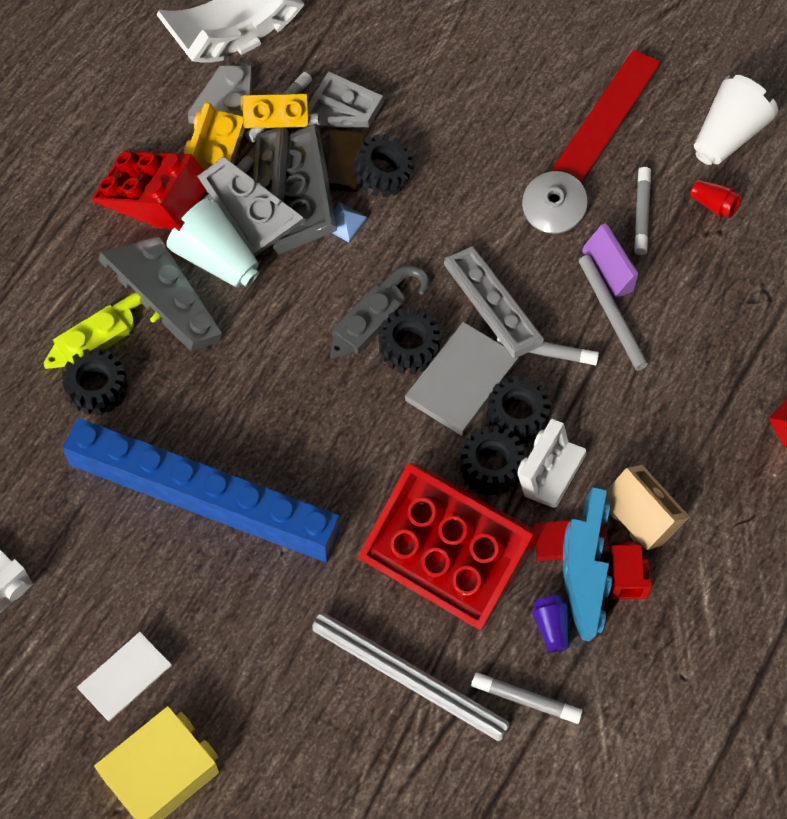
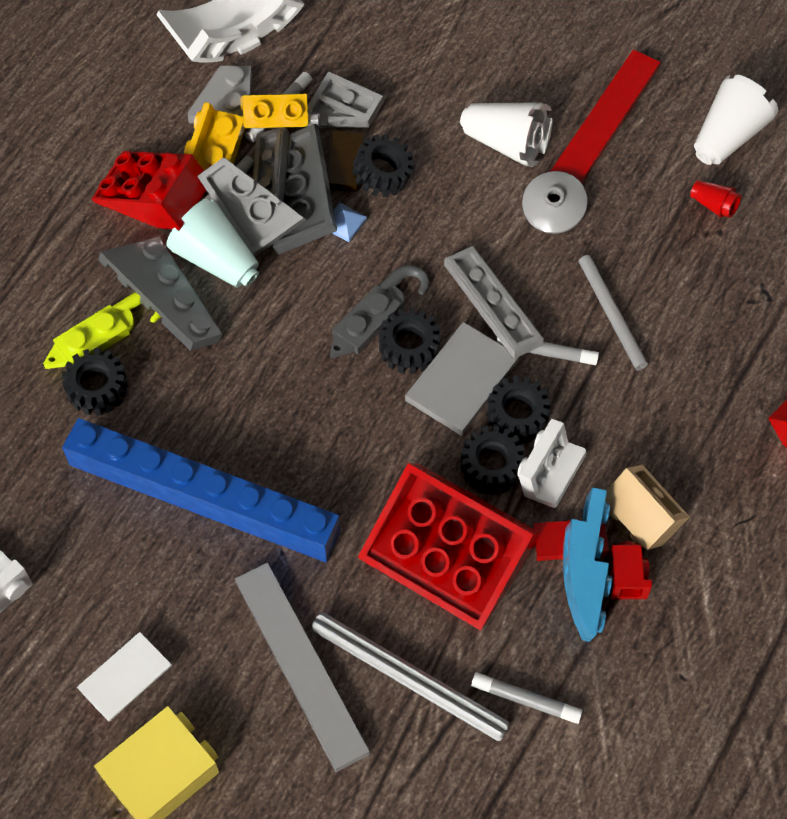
(302, 667): none -> light grey tile
(510, 128): none -> white cone
(552, 622): dark purple cone -> none
(611, 262): medium lavender slope -> none
(642, 211): light grey bar -> none

